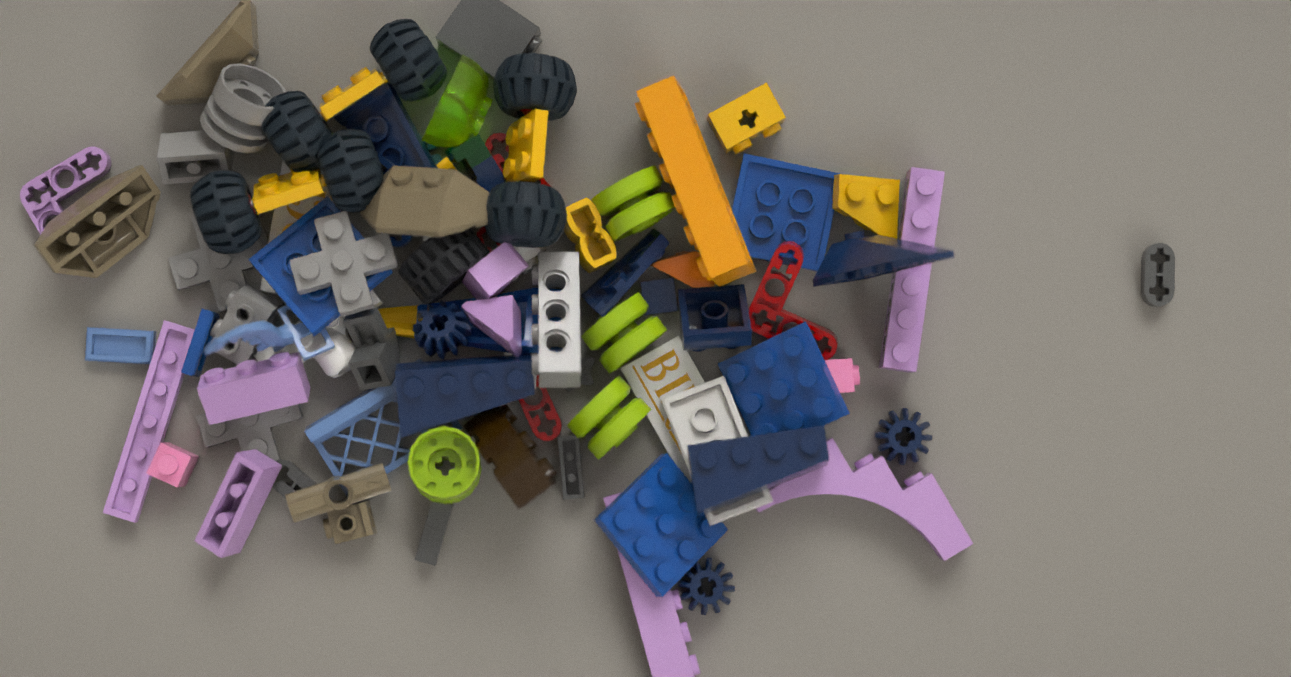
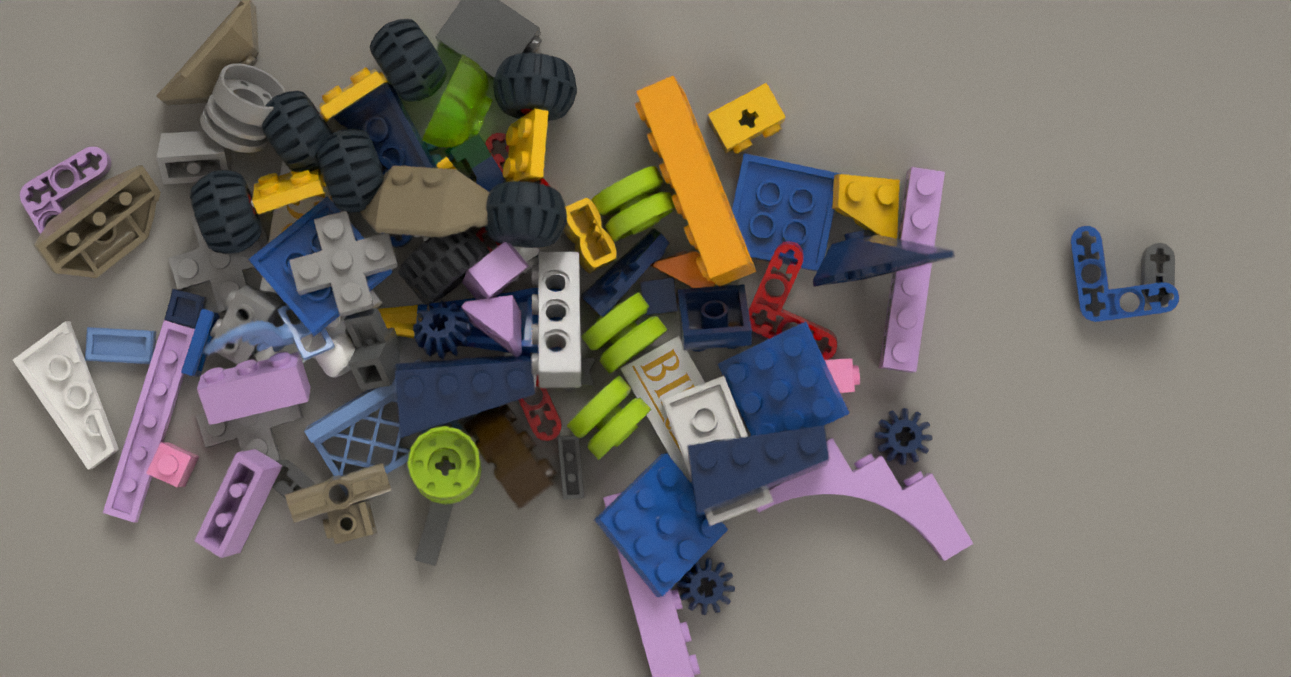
(66, 389): none -> white wing
(184, 308): none -> dark blue tile
(1112, 297): none -> blue beam

